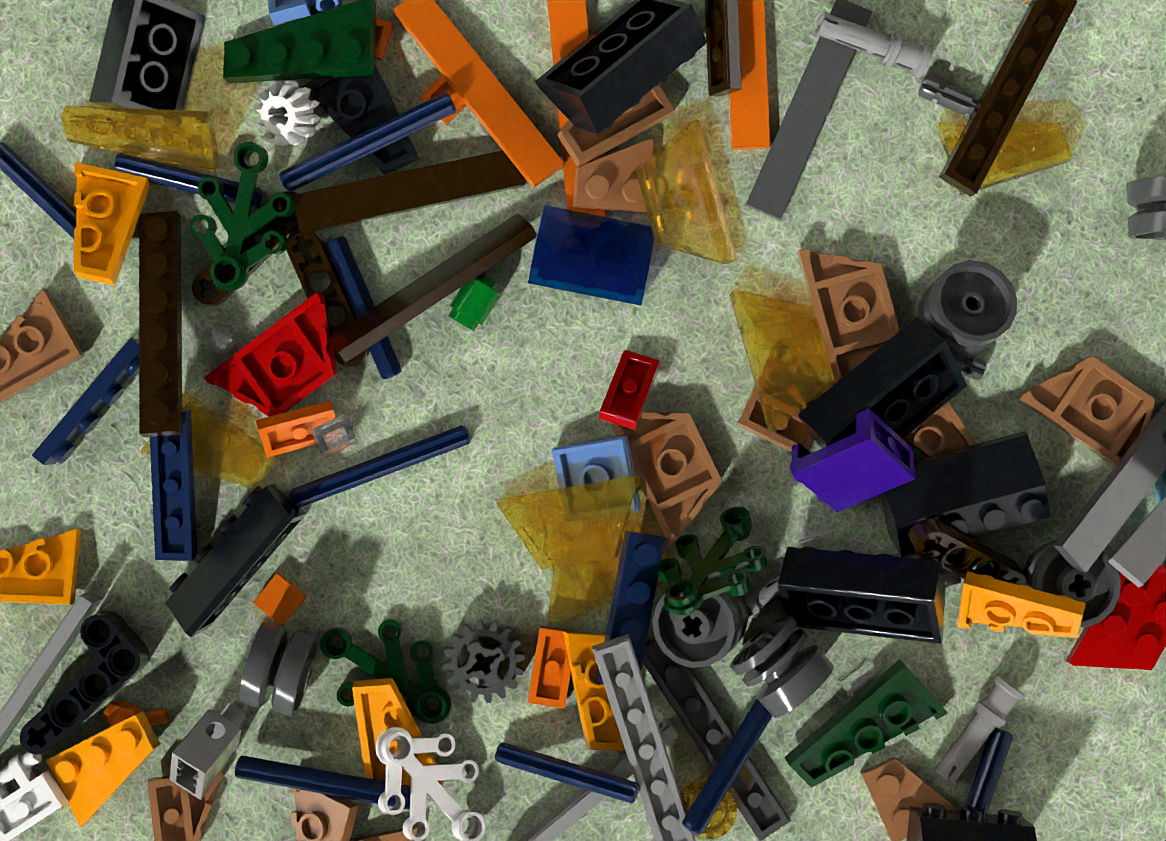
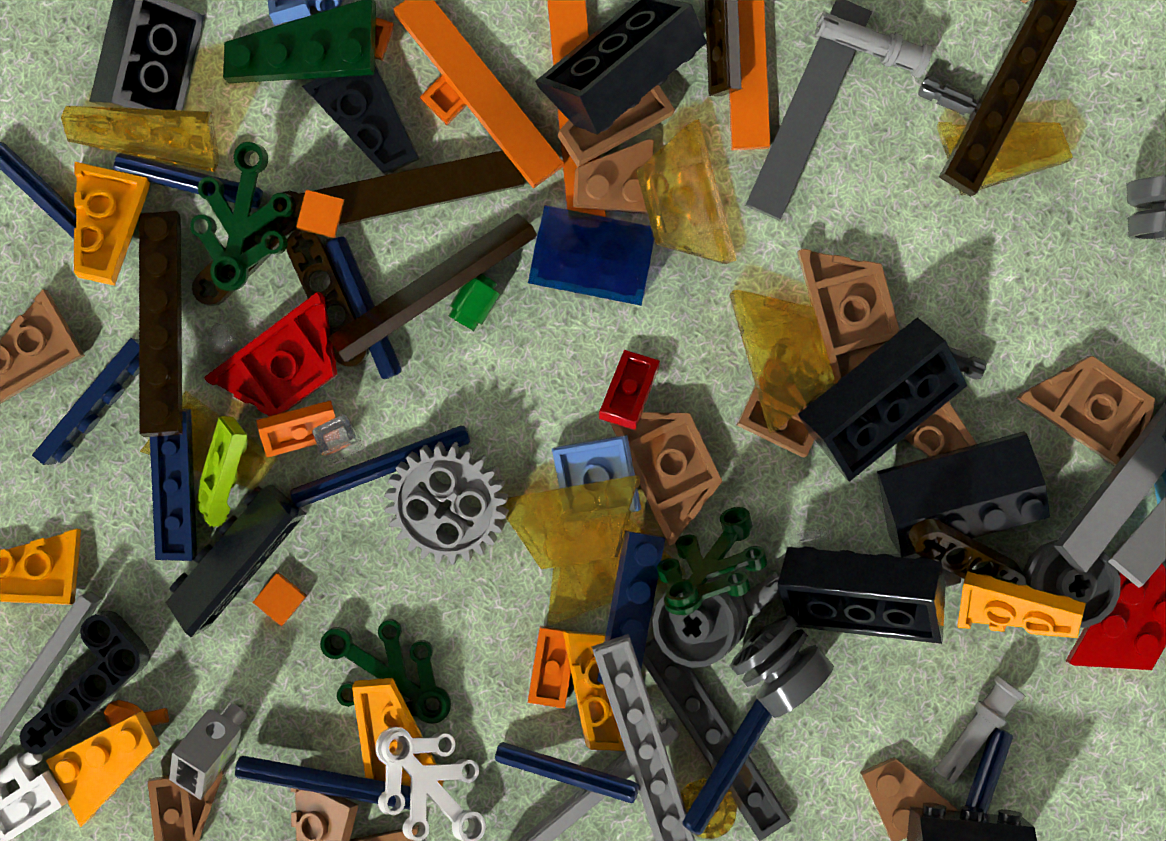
(220, 470): none -> lime hinge
(278, 668): dark grey wheel -> none
(284, 99): white gear -> none
(320, 213): none -> orange tile
(367, 142): dark blue axle -> none
(426, 527): none -> light grey gear
(492, 676): dark grey gear -> none
(857, 465): dark purple panel -> none
(858, 677): clear slope -> none
(878, 713): dark green wing -> none
(969, 306): dark grey wheel -> none

